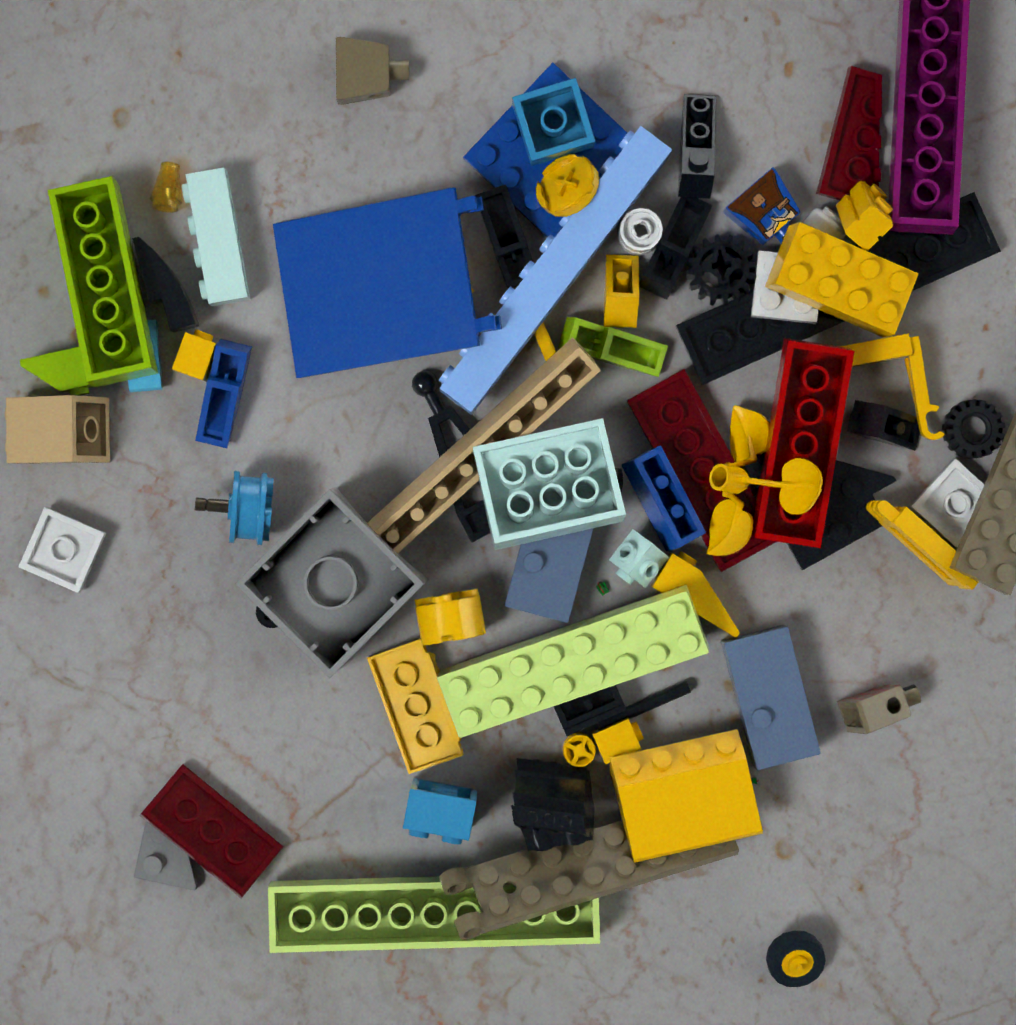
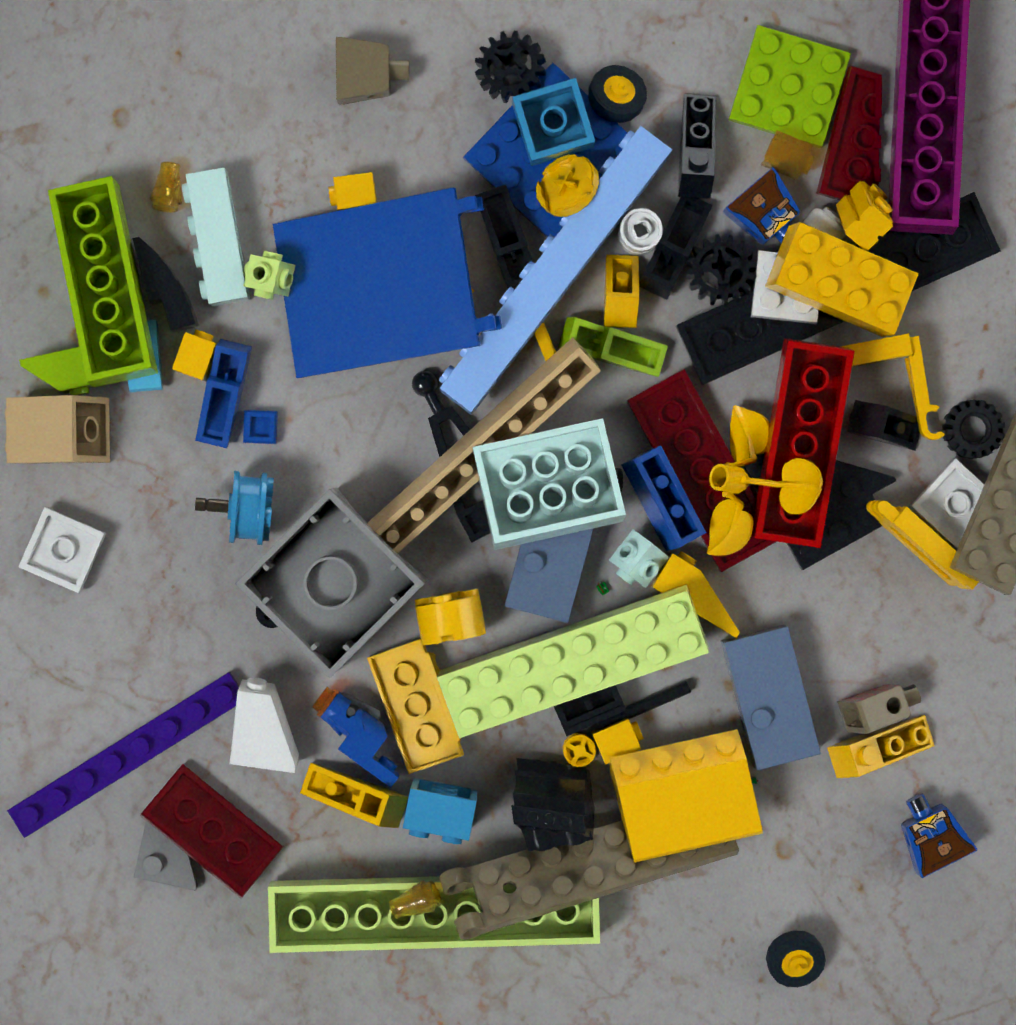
(125, 755): none -> dark purple plate
(260, 427): none -> blue tile
(261, 729): none -> white slope
(268, 275): none -> yellowish green brick
(353, 191): none -> yellow brick
(354, 796): none -> yellow slope
(362, 731): none -> blue plate
(417, 900): none -> clear yellow cone
(510, 52): none -> black gear
(617, 93): none -> black wheel
(788, 155): none -> clear yellow brick
(789, 86): none -> lime plate
(880, 748): none -> yellow slope
(934, 837): none -> torso

